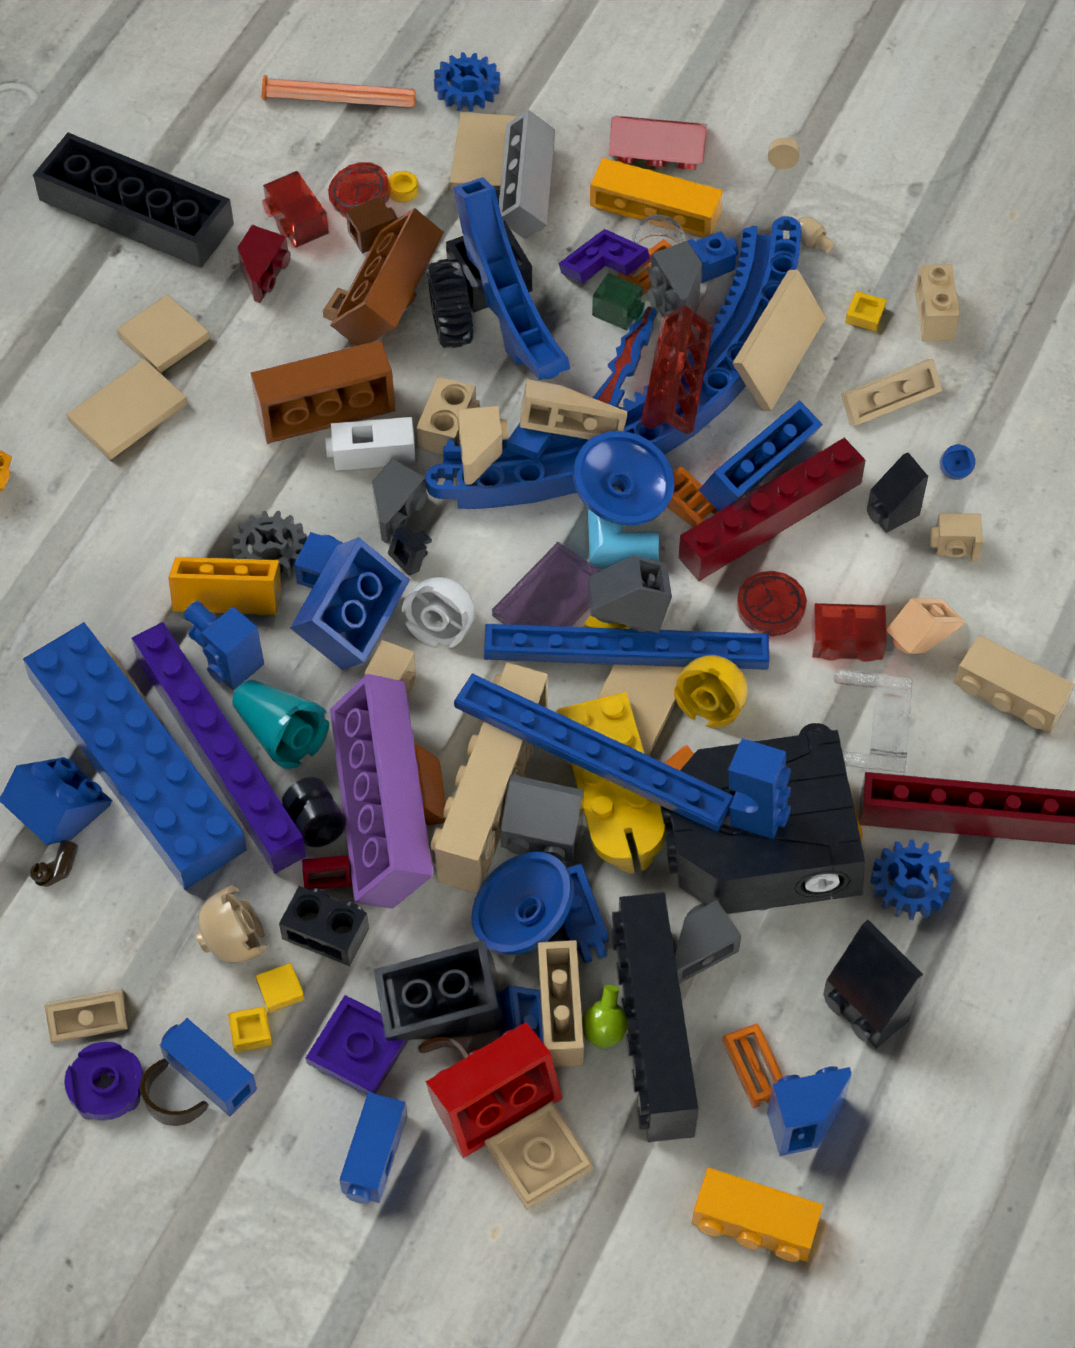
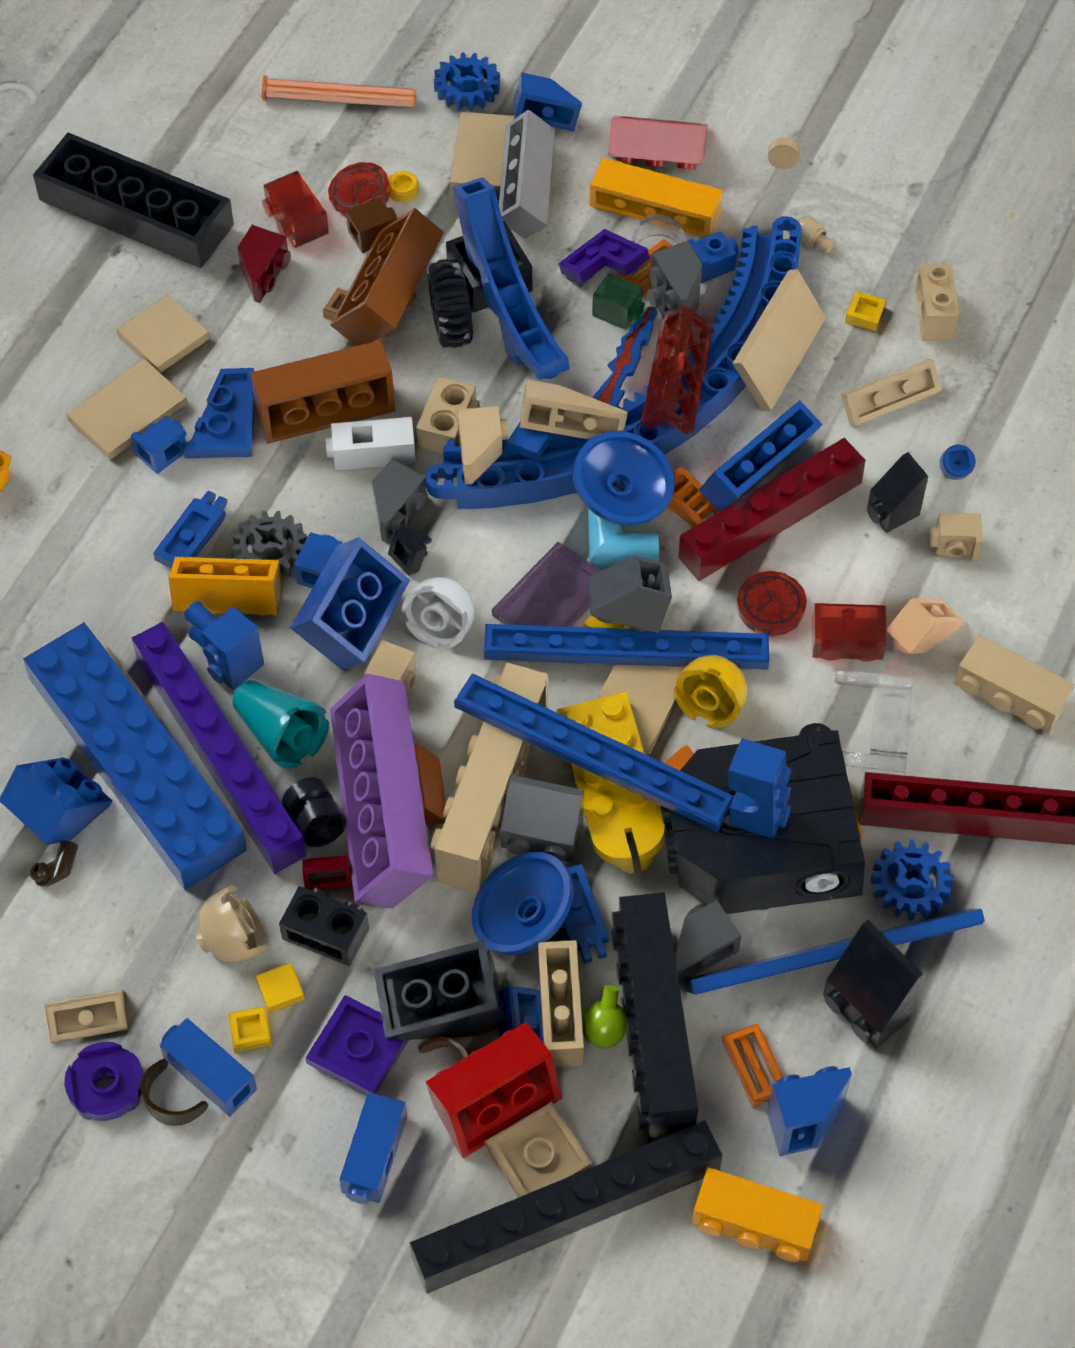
(160, 444): none -> blue brick
(192, 529): none -> blue hinge
(227, 419): none -> blue wing
(546, 101): none -> blue slope
(565, 1206): none -> black brick
(829, 952): none -> blue tile

